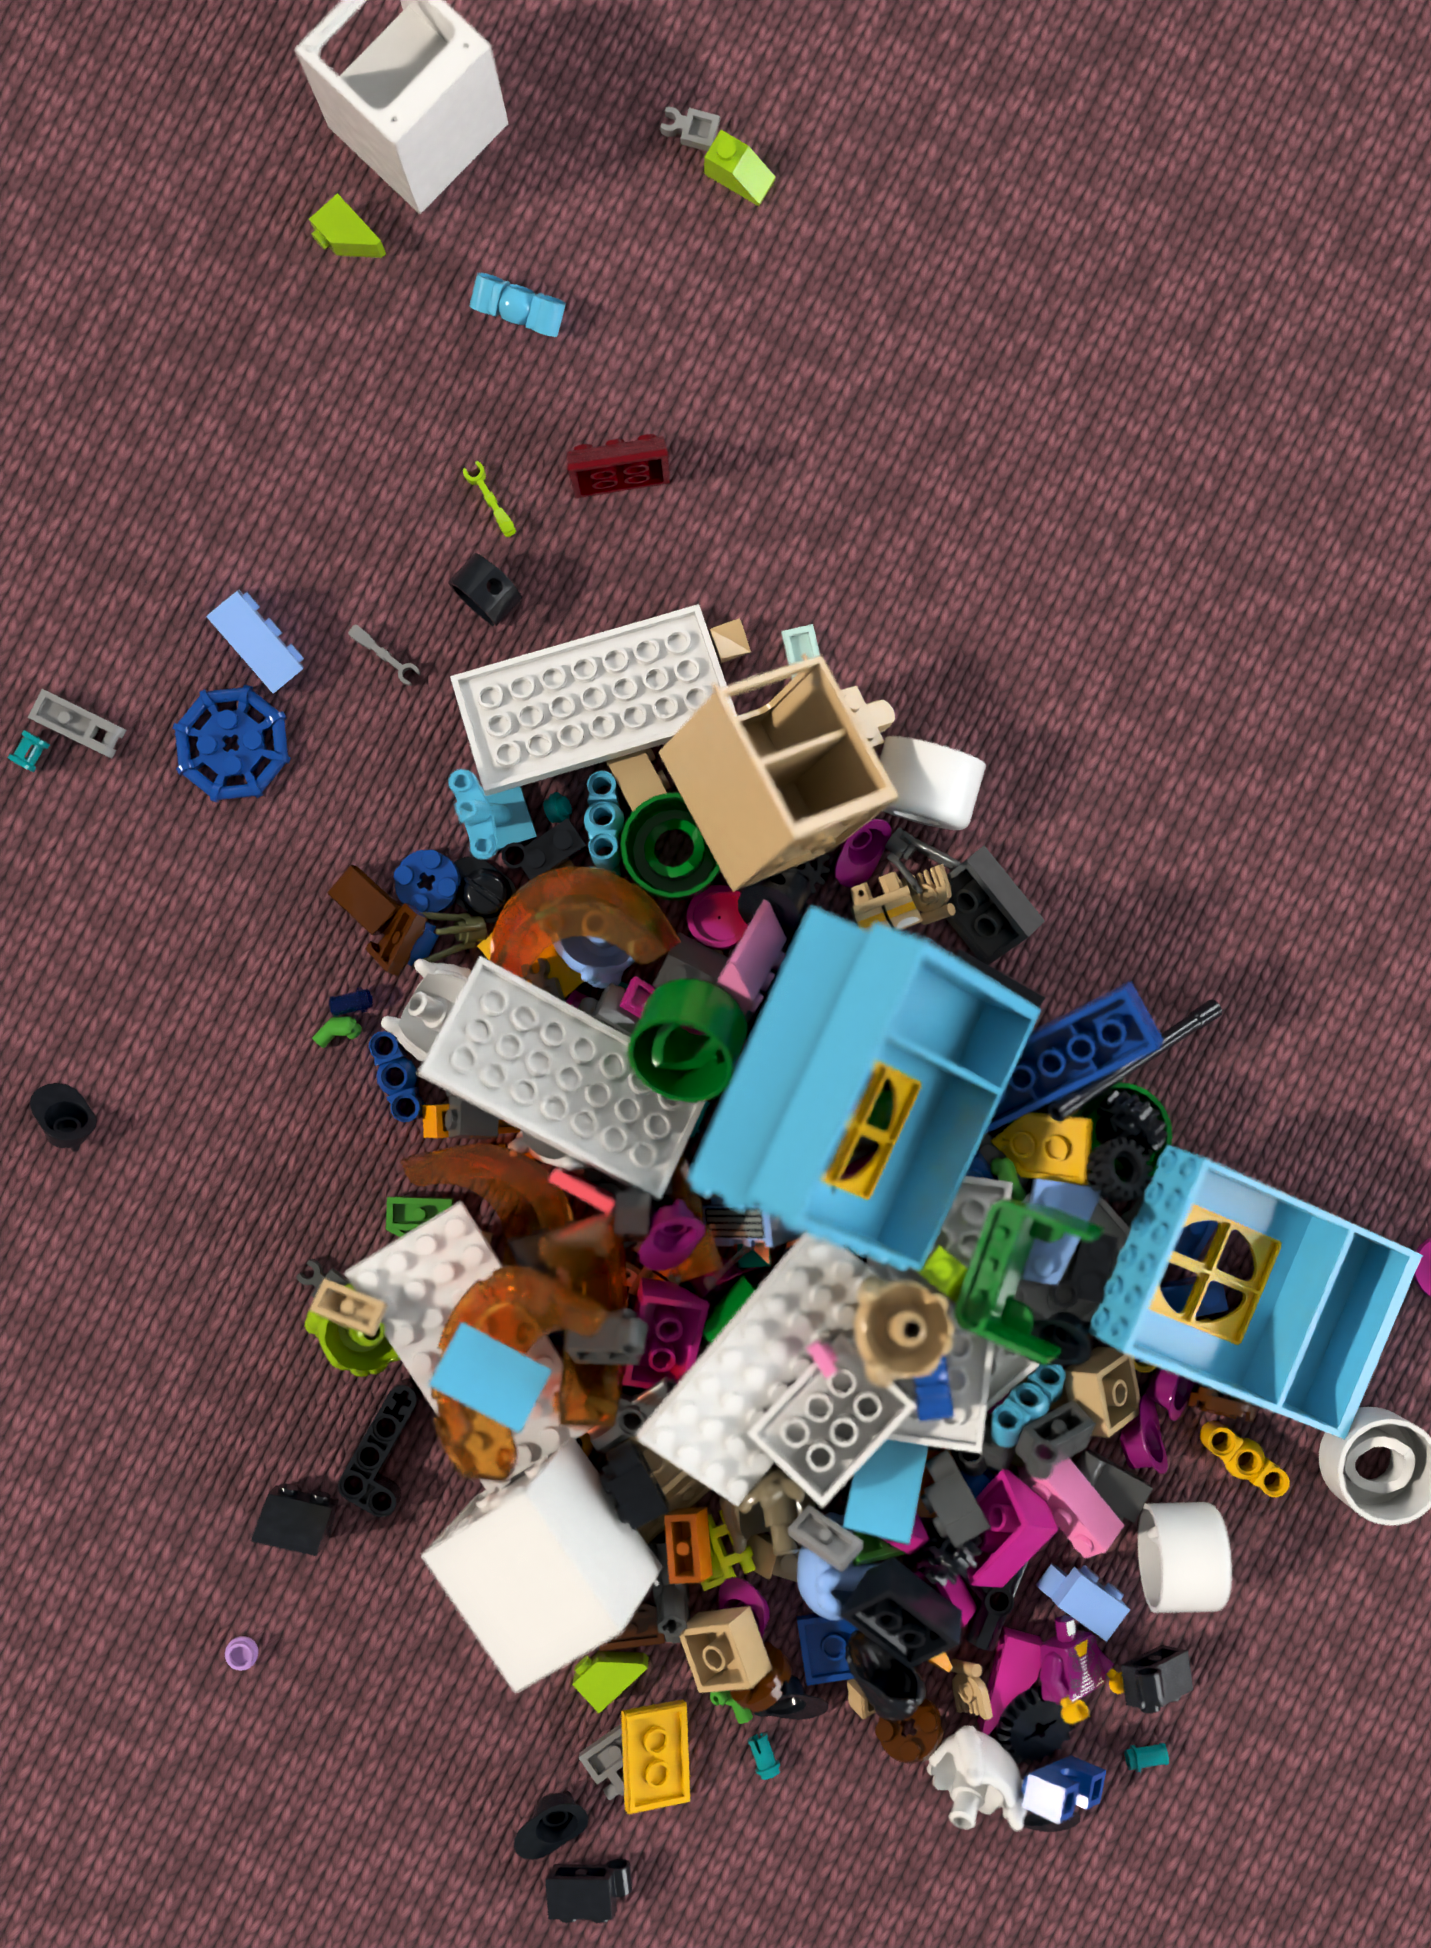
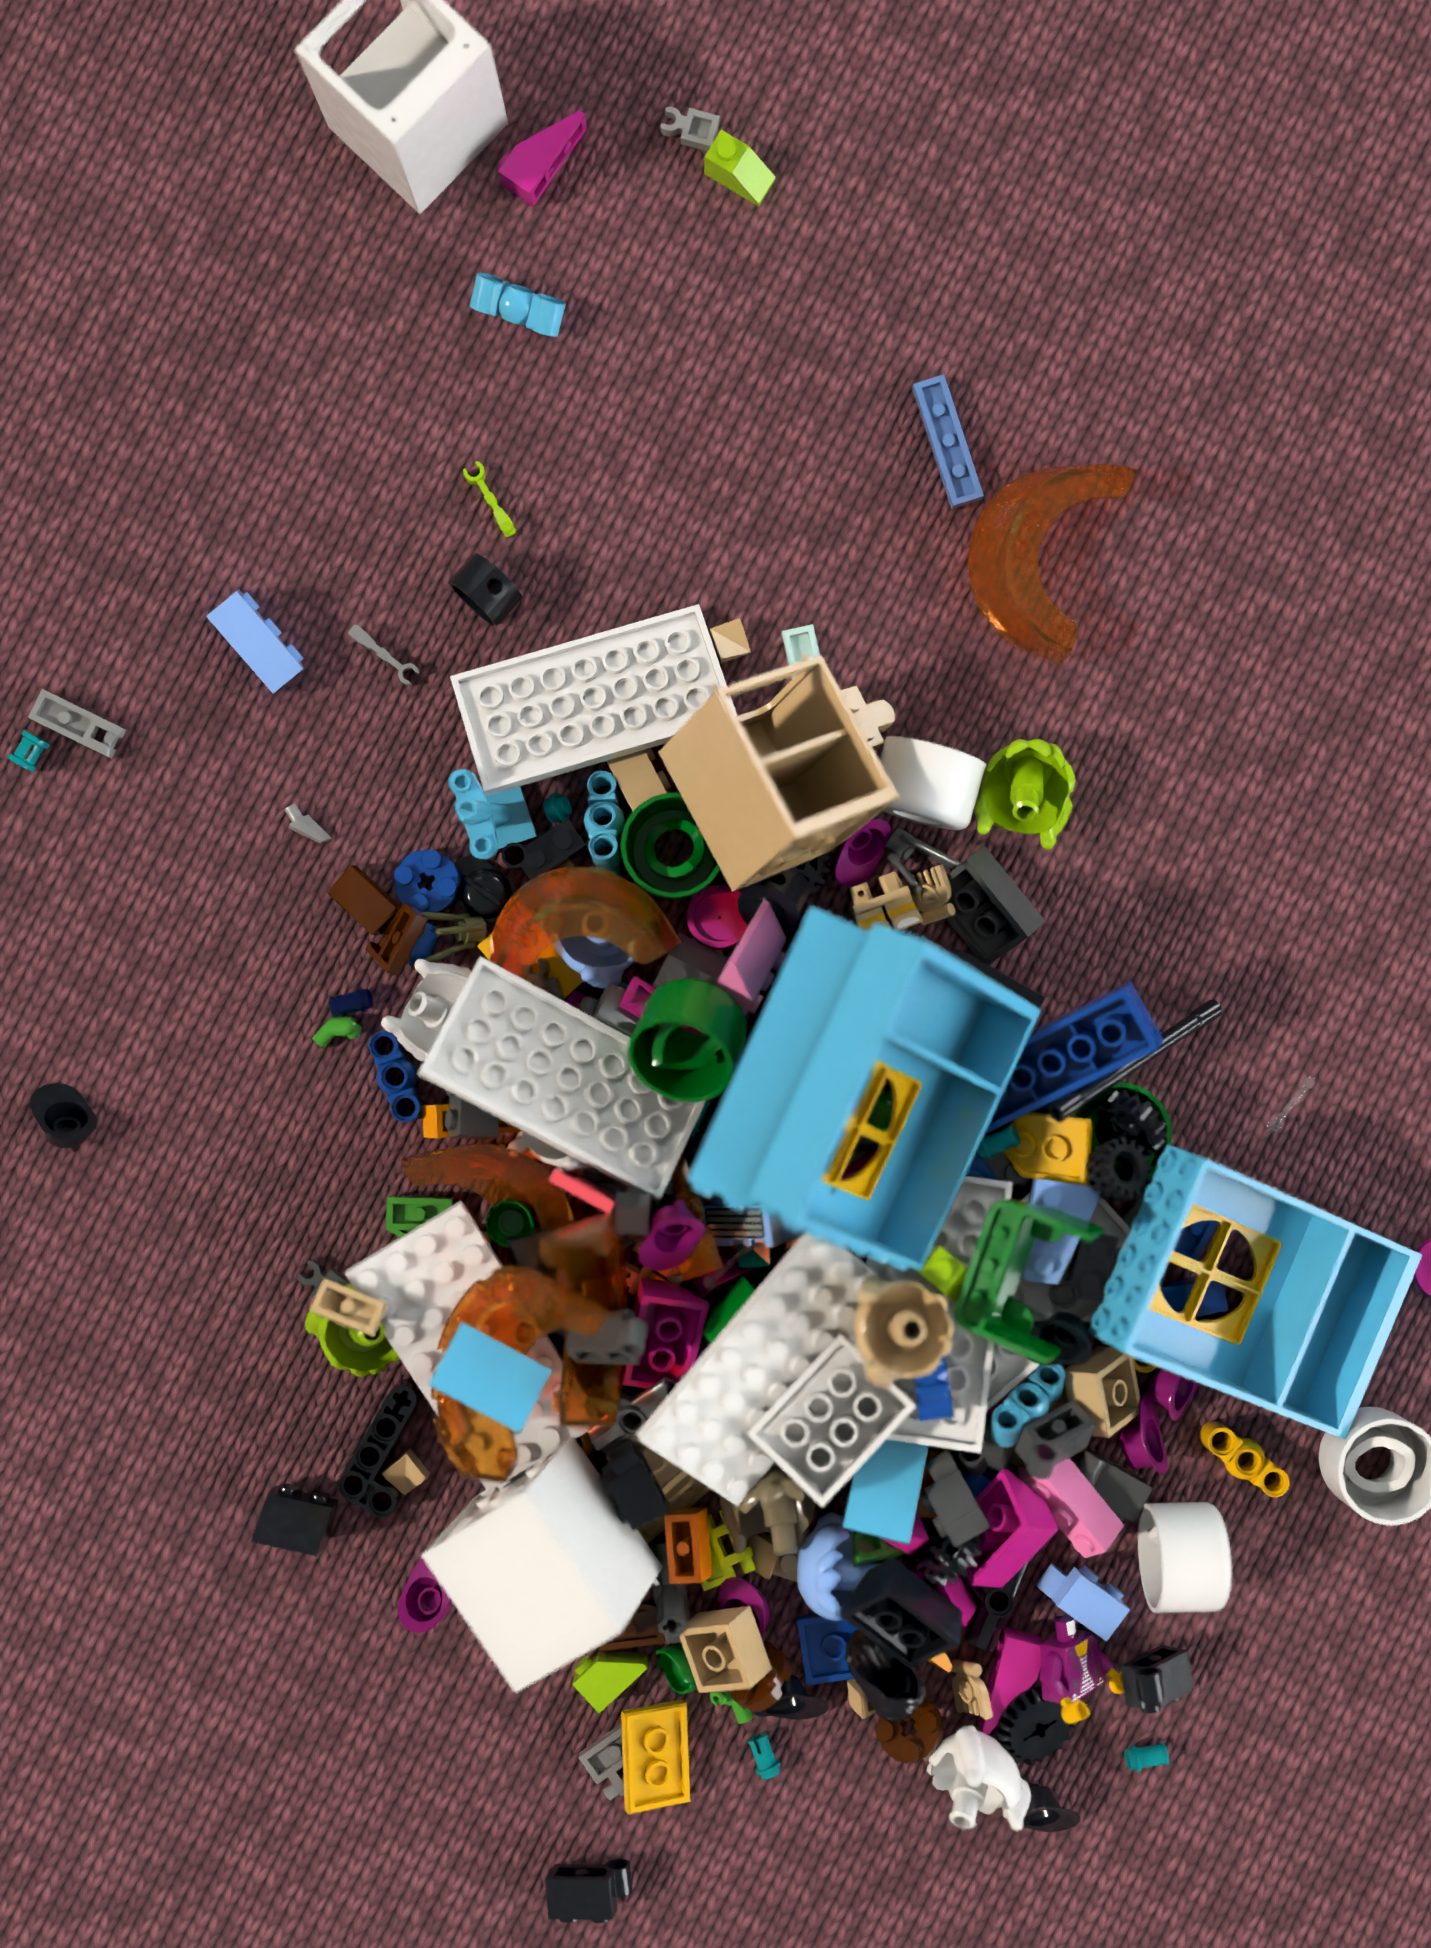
(213, 737): blue plate -> none
(241, 1653): lavender plate -> none
(305, 825): none -> light grey bar
(344, 231): lime slope -> none
(406, 1472): none -> tan slope
(423, 1600): none -> magenta piece
(509, 1219): none -> green hair
(538, 158): none -> dark pink slope
(553, 1824): black piece -> none
(618, 466): dark red slope -> none
(676, 1668): none -> green hair
(823, 1357): bright pink plate -> none
(825, 1538): light grey plate -> none
(947, 441): none -> medium blue plate
(998, 1142): none -> teal pin
(1006, 1171): bright green arm -> none
(1007, 548): none -> clear orange windscreen
(1026, 791): none -> lime piece
(1061, 1786): blue arch -> none
(1228, 1407): reddish brown plate -> none
(1275, 1124): none -> clear hinge

